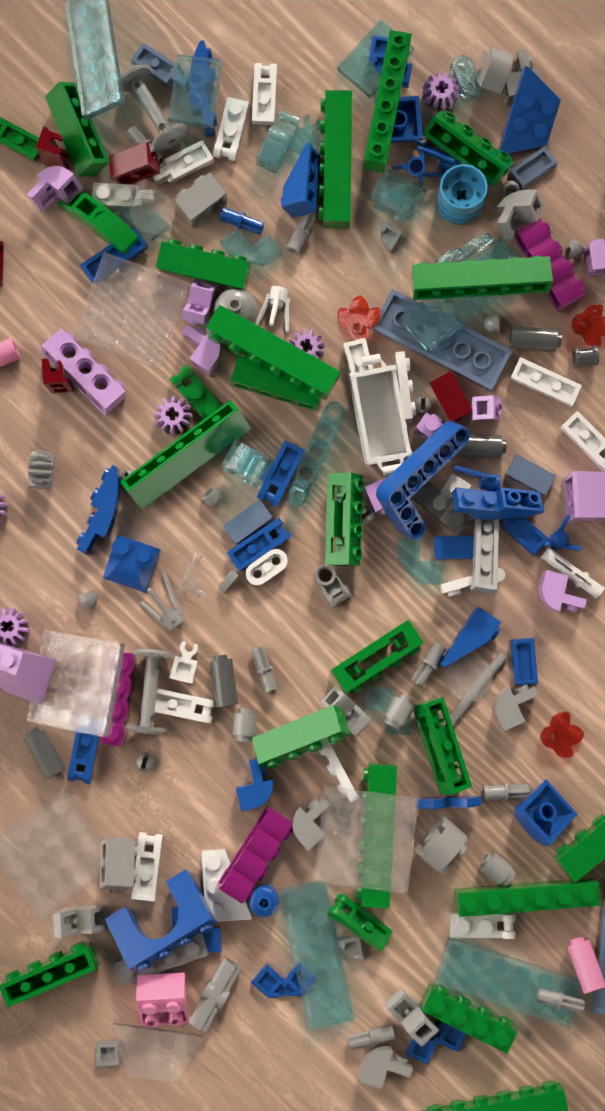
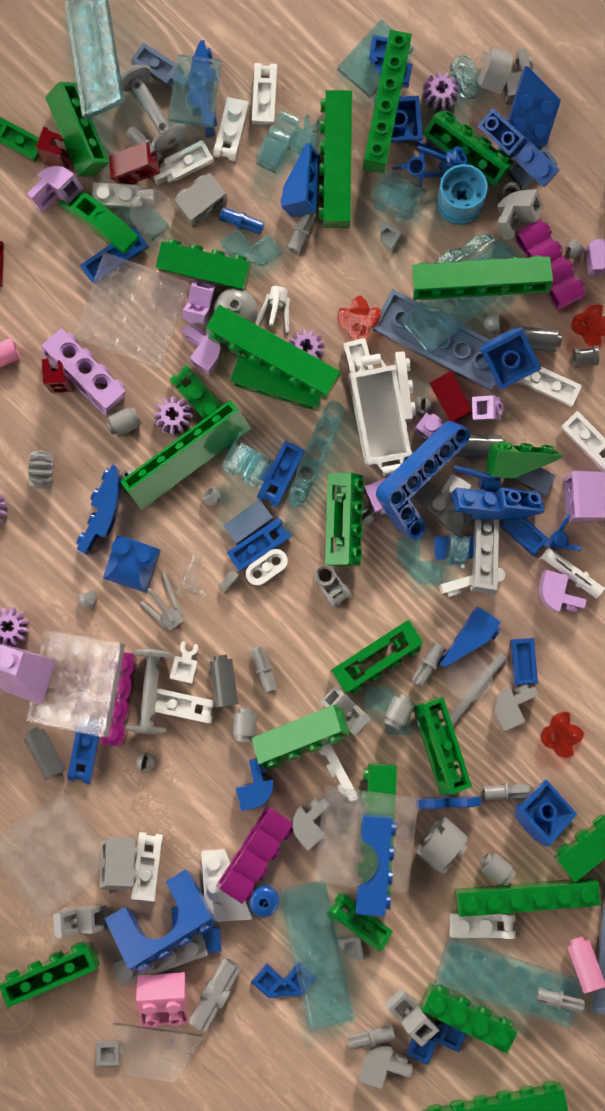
(123, 421): none -> light grey brick
(372, 895): none -> blue arch
(456, 157): none -> blue bush
(457, 551): none -> clear light blue wheel
(510, 357): none -> blue slope
(515, 460): none -> green slope
(518, 147): none -> blue slope

